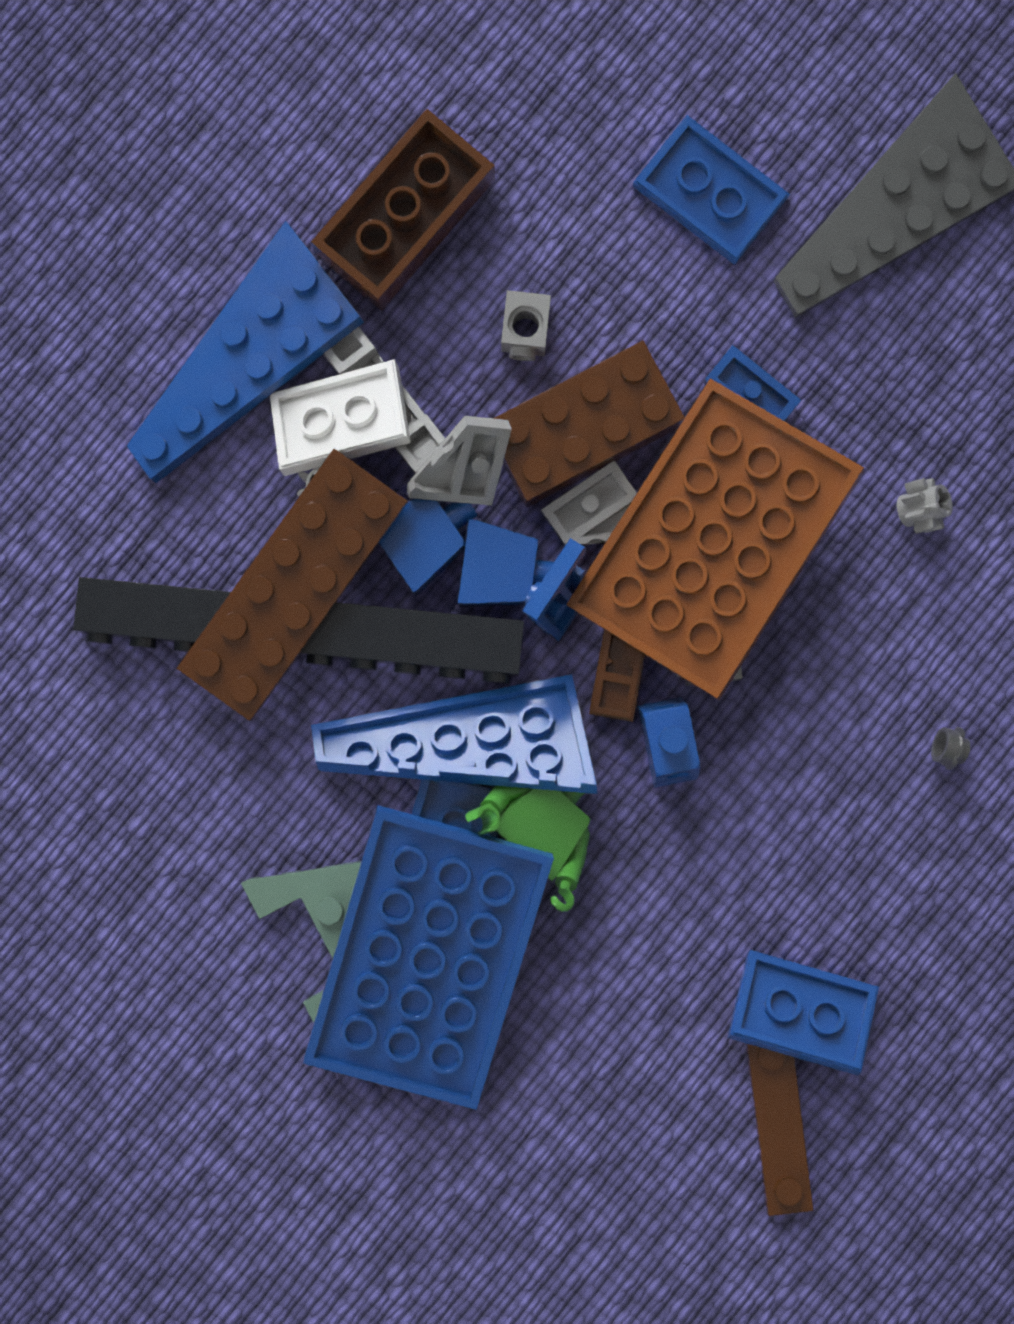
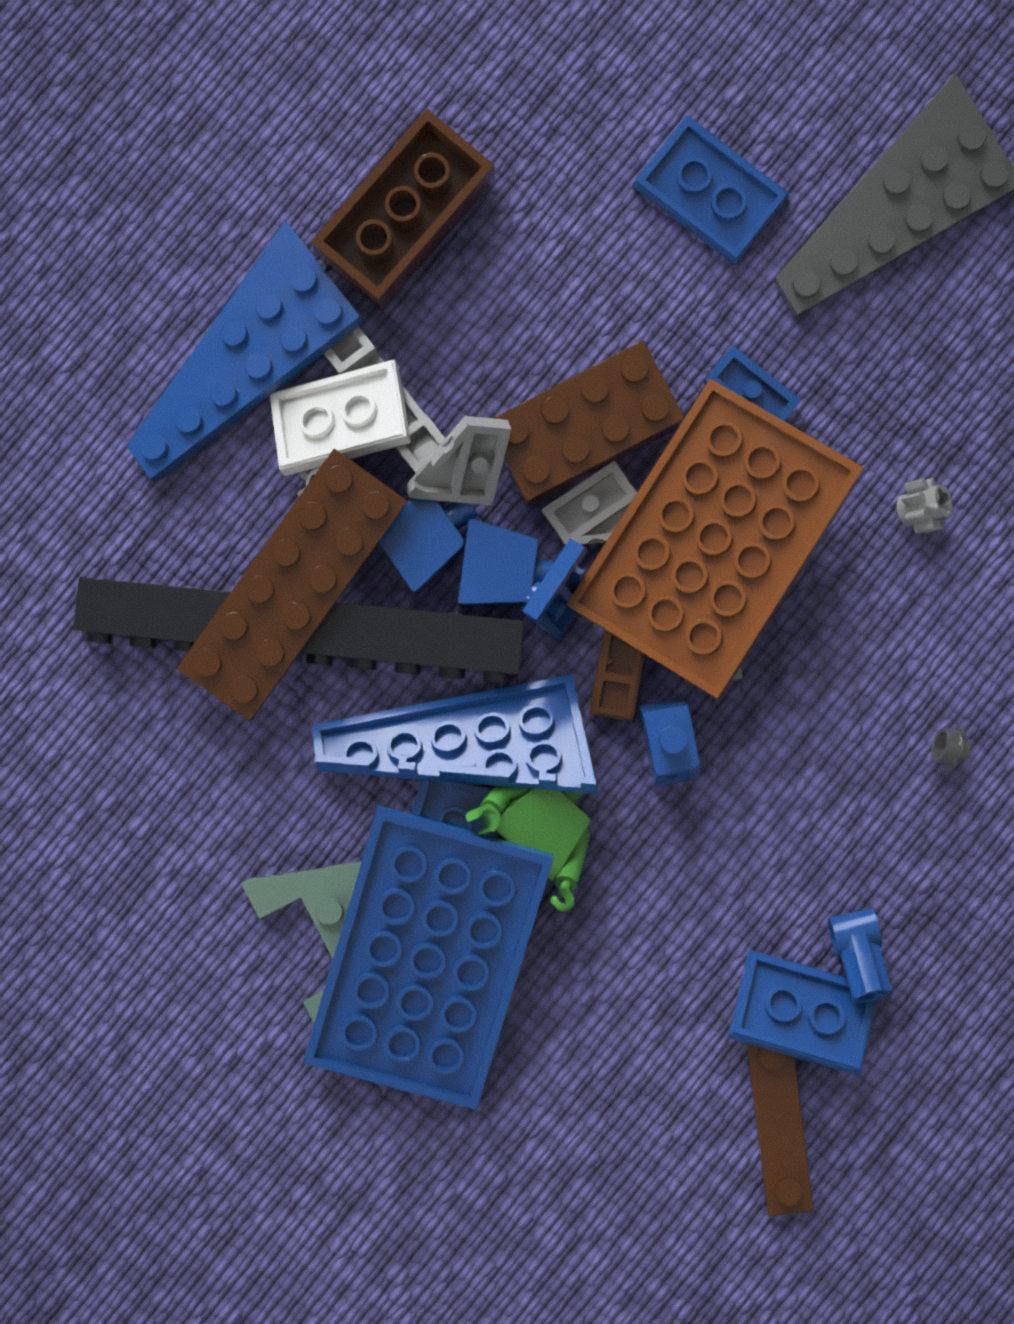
(525, 306): light grey brick -> none
(858, 942): none -> blue piece

